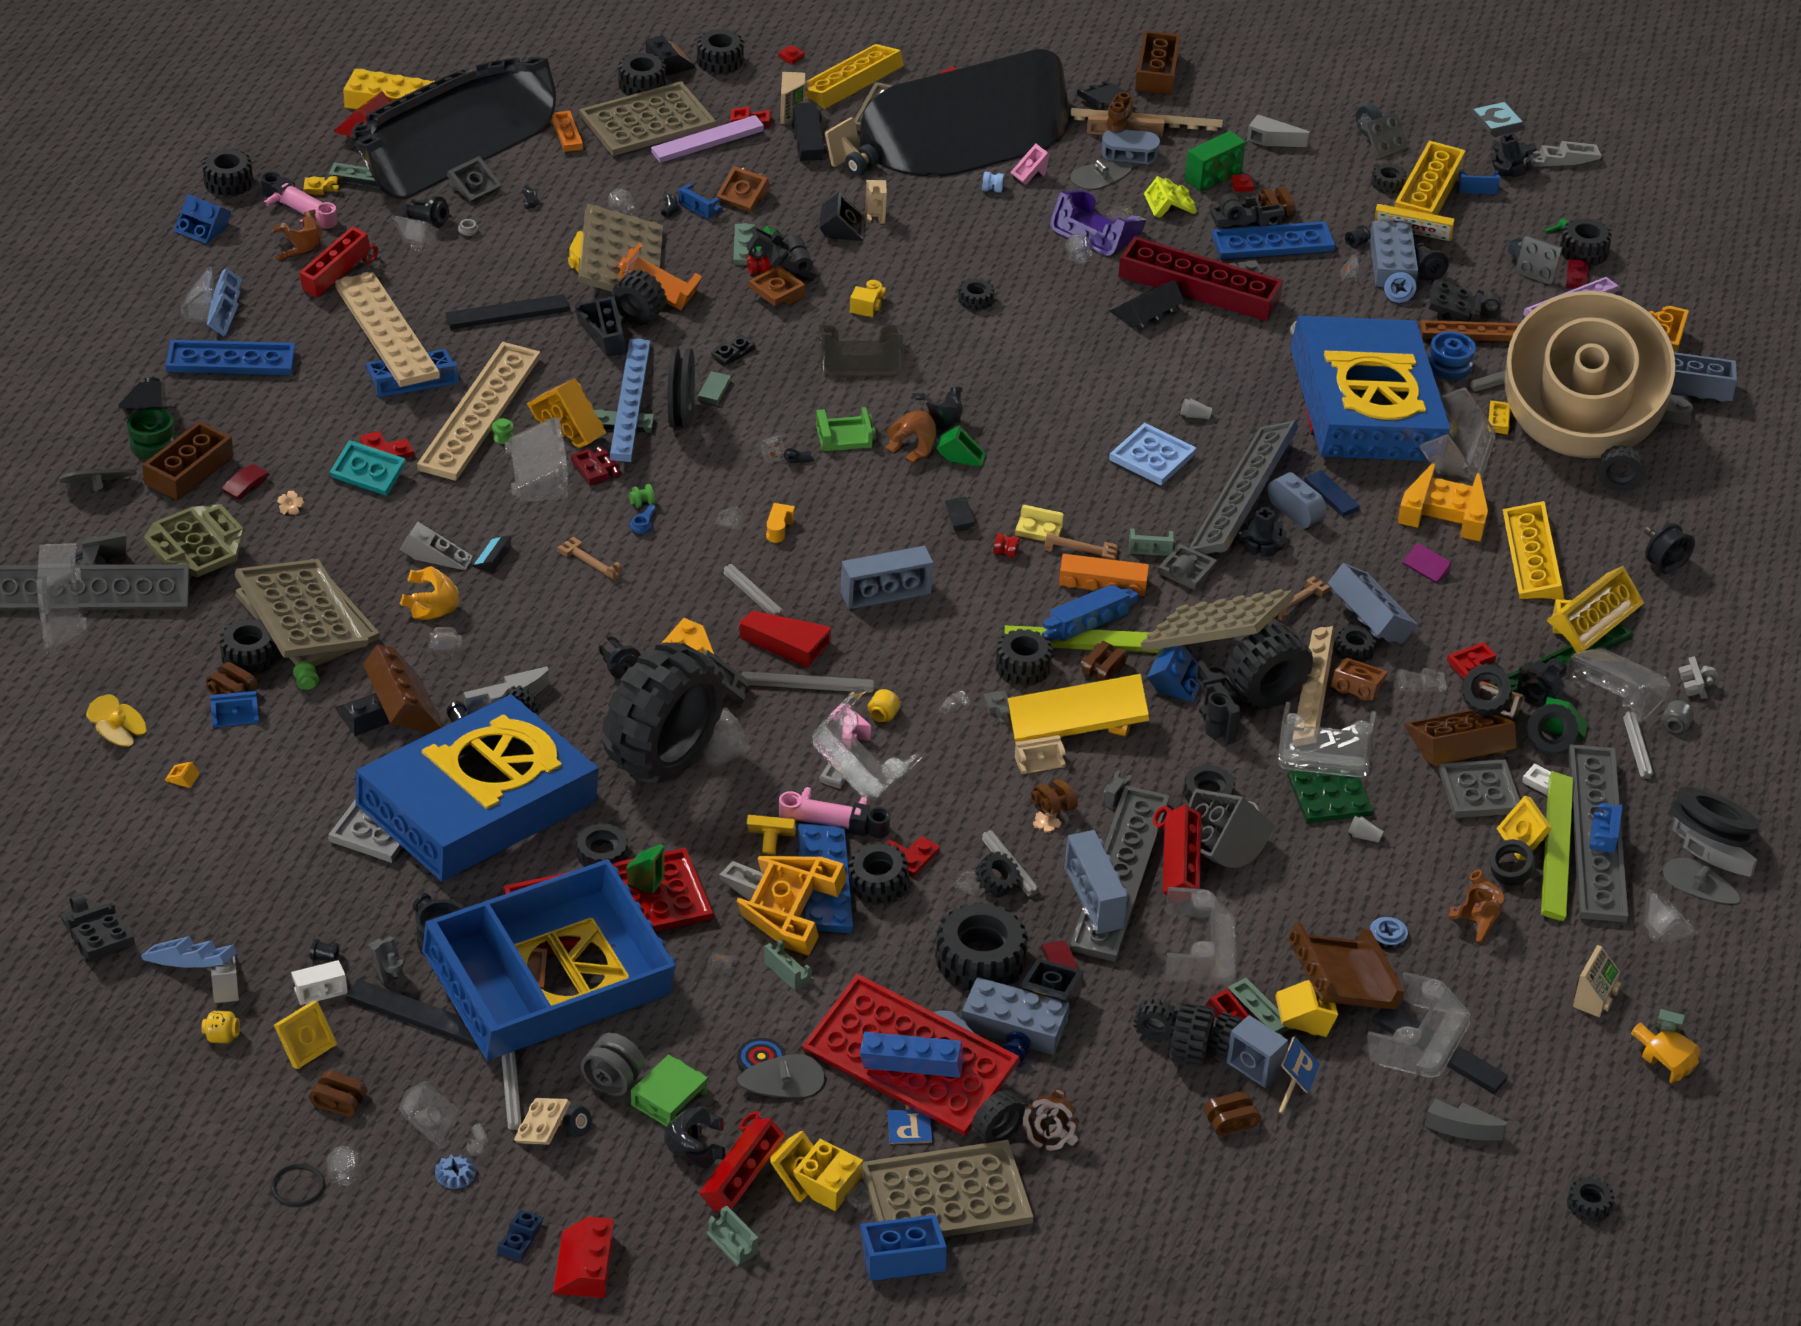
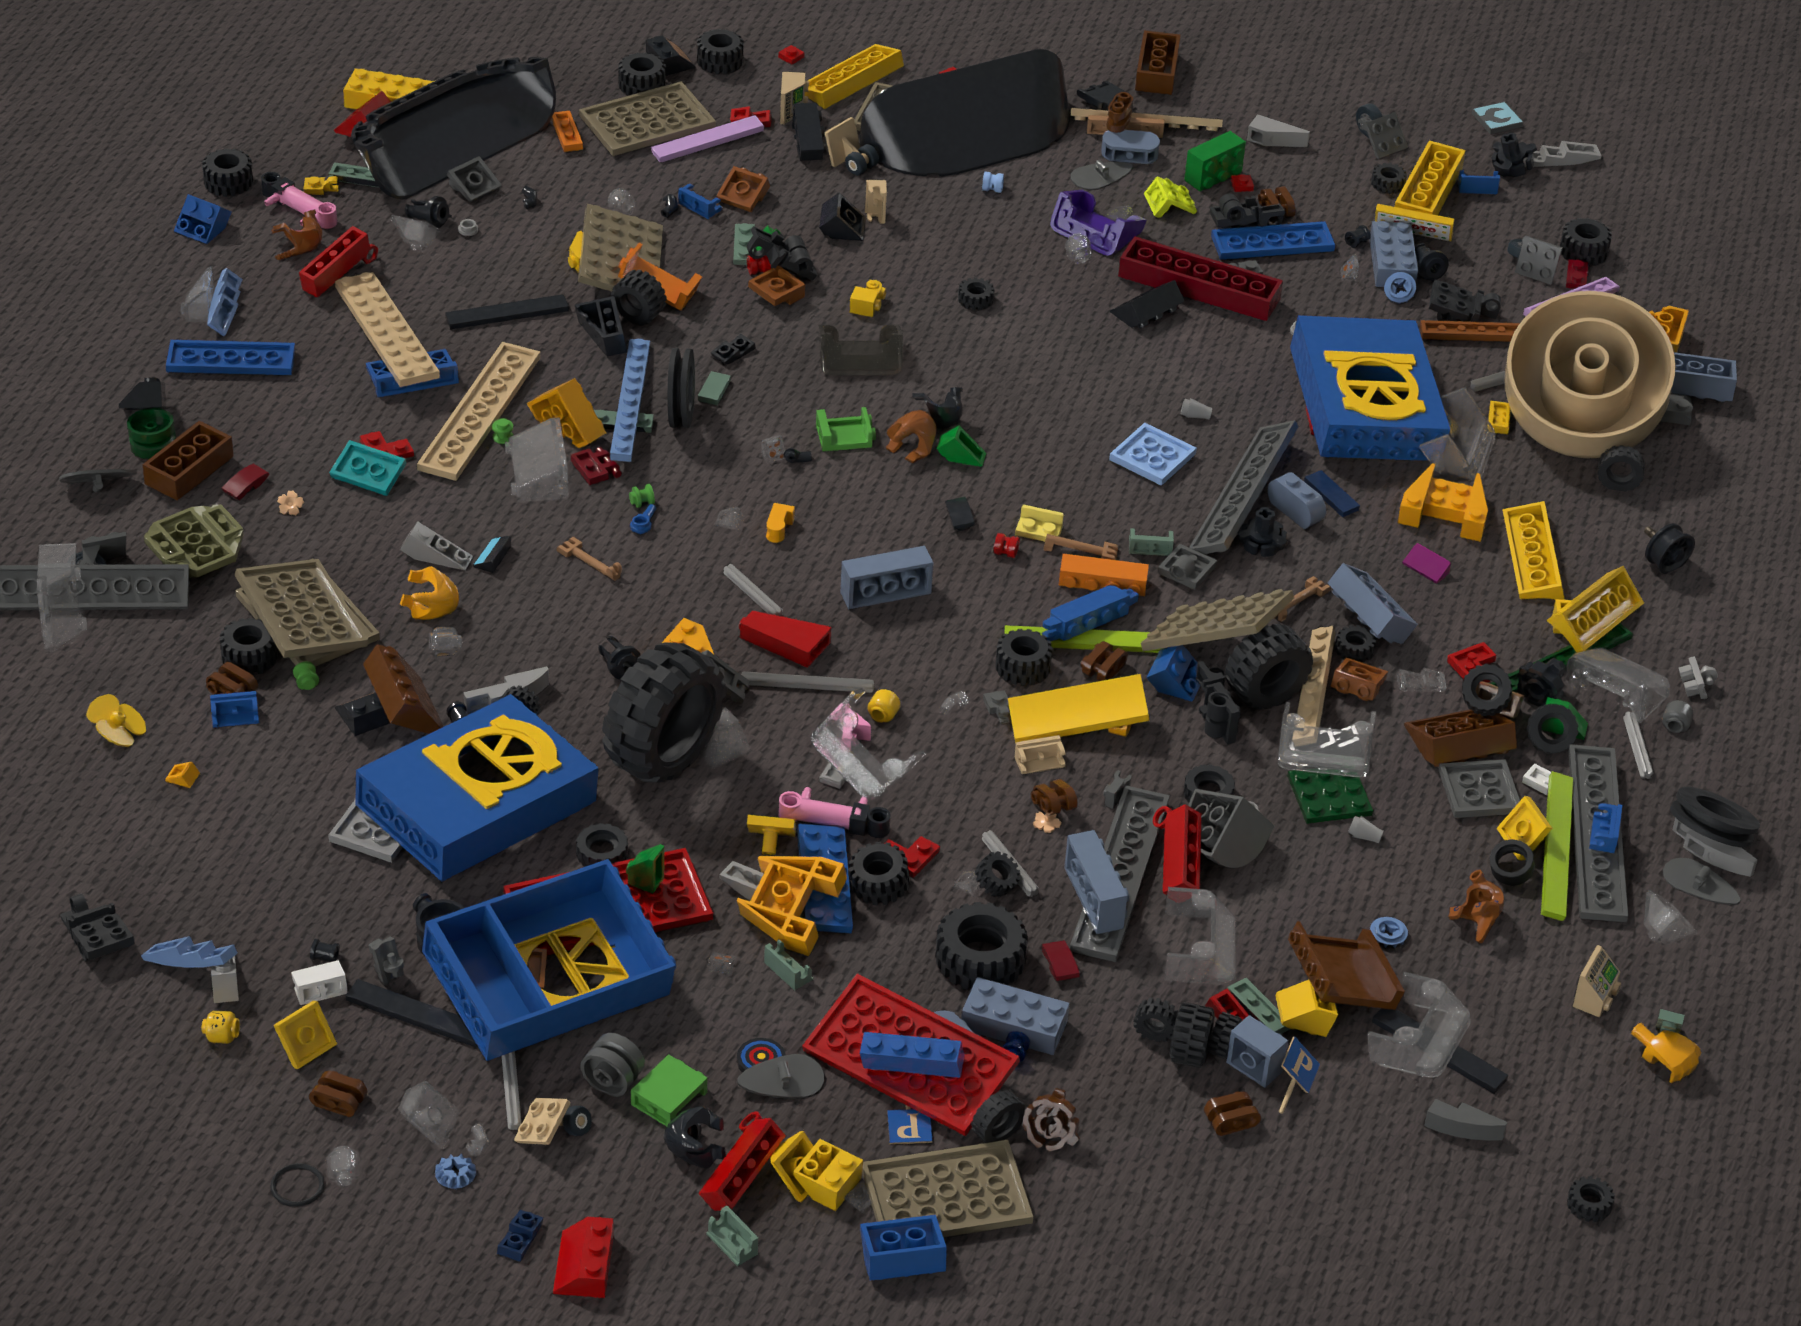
(1033, 162): bright pink slope -> none
(1054, 981): black slope -> none
(1451, 355): blue wheel -> none
(1560, 225): green hand -> none

